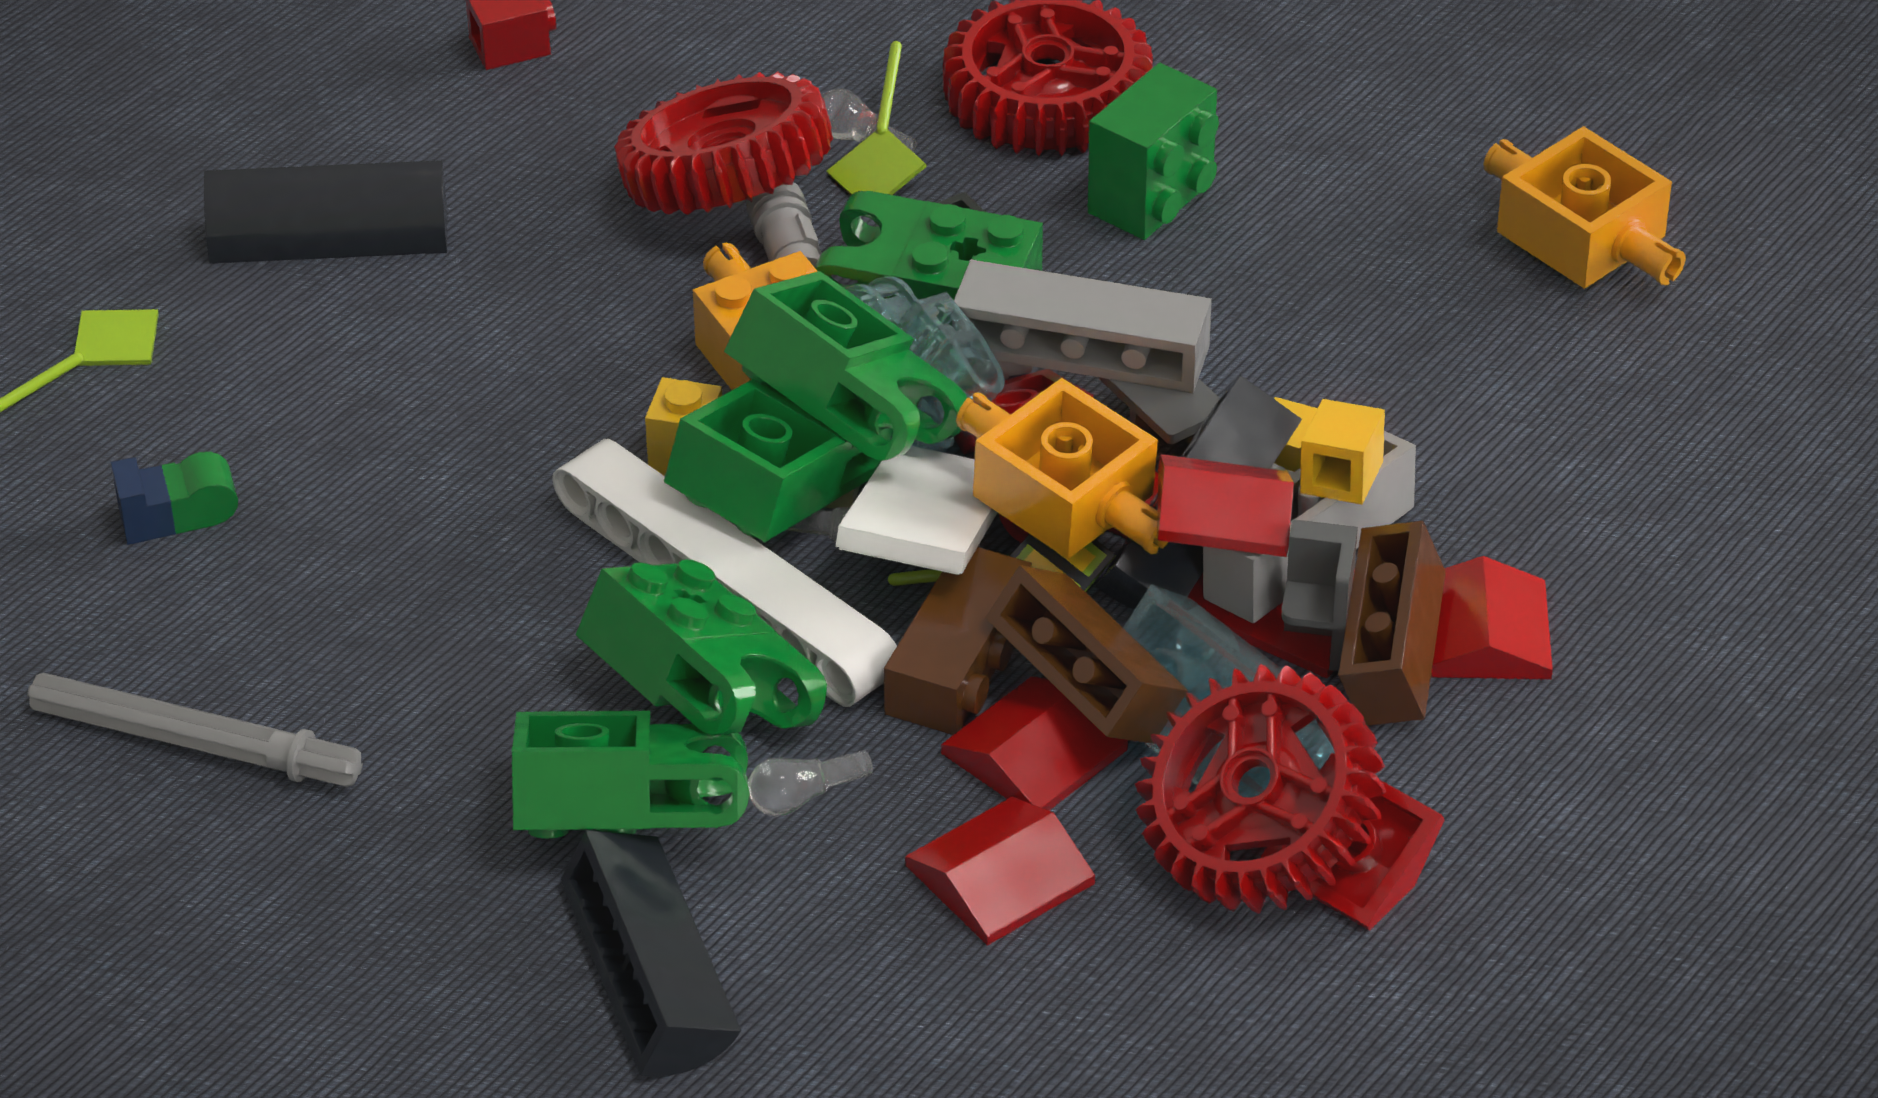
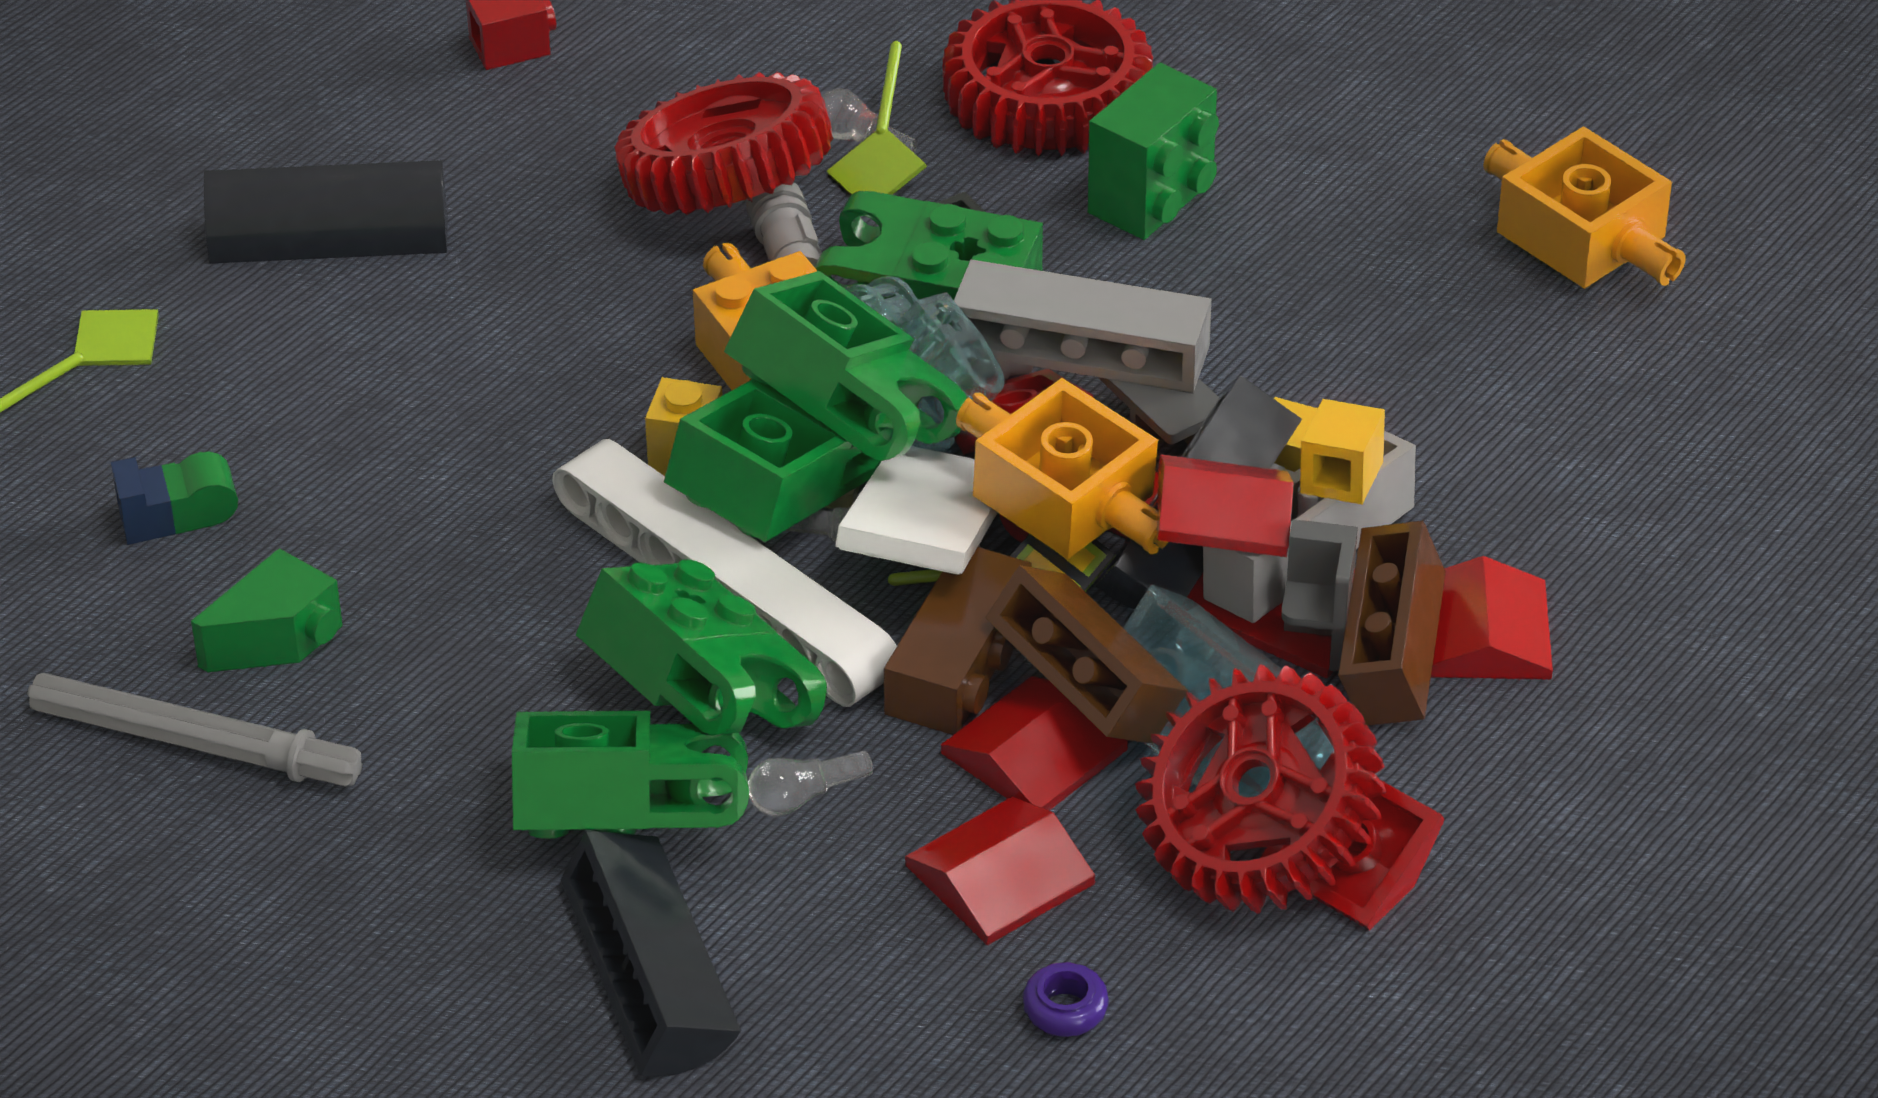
(268, 617): none -> green slope
(1071, 1018): none -> dark purple piece

